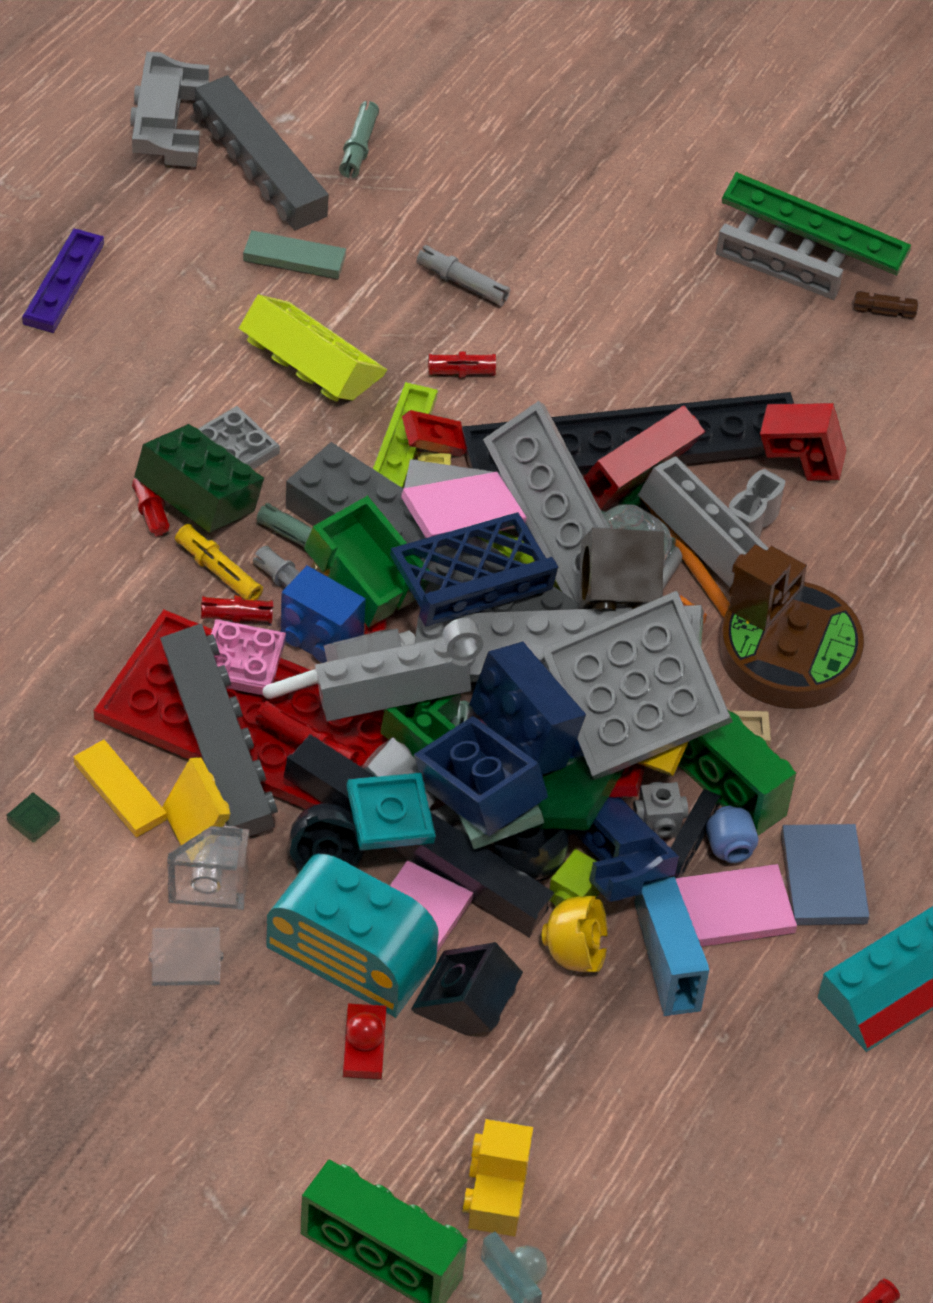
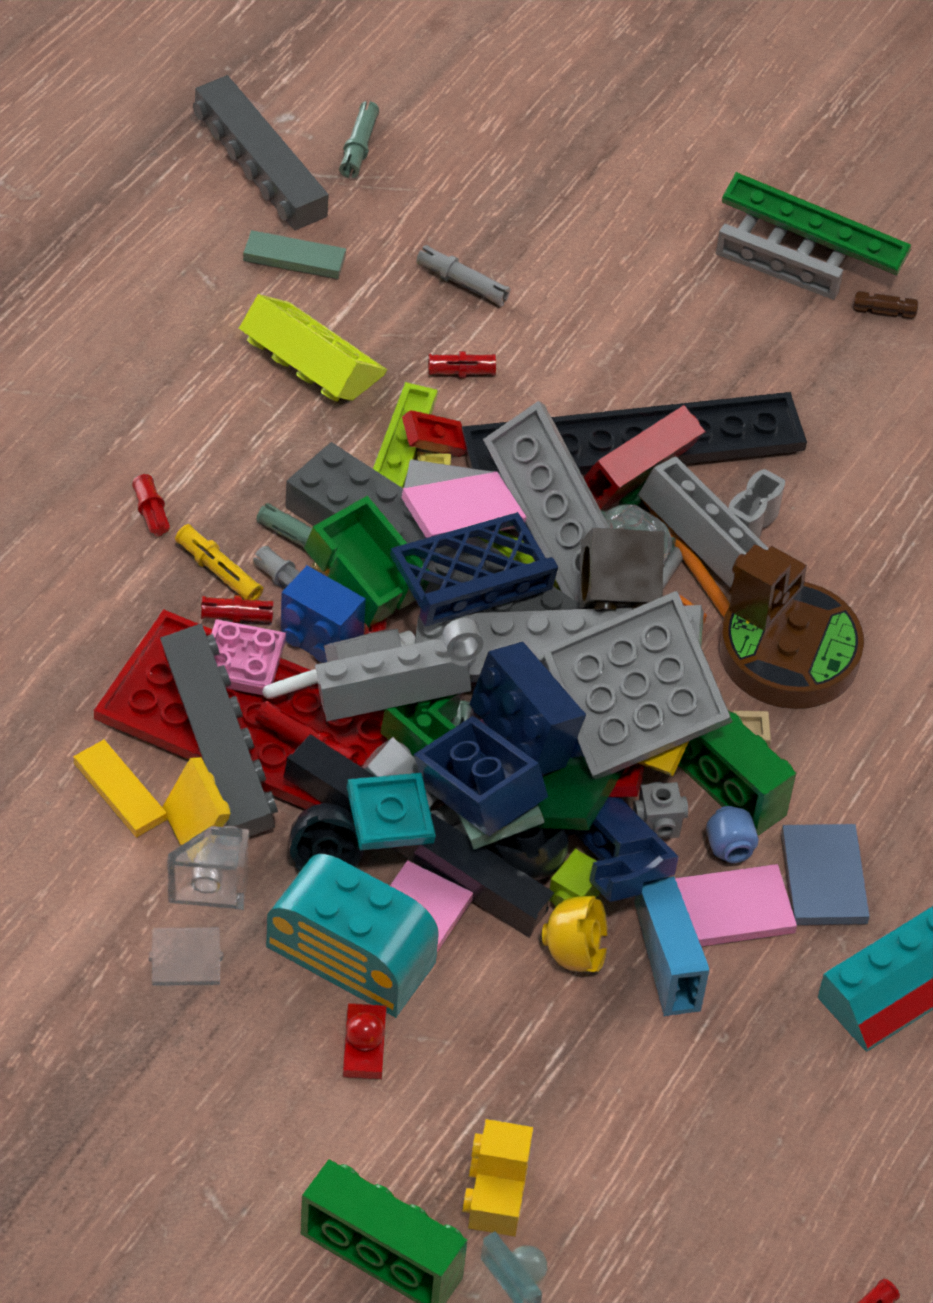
(33, 817): clear green tile -> none
(63, 280): dark purple tile -> none
(158, 106): light grey bracket -> none
(199, 477): dark green brick -> none
(241, 437): light grey tile -> none
(469, 988): black slope -> none
(694, 830): black beam -> none
(806, 433): red brick -> none

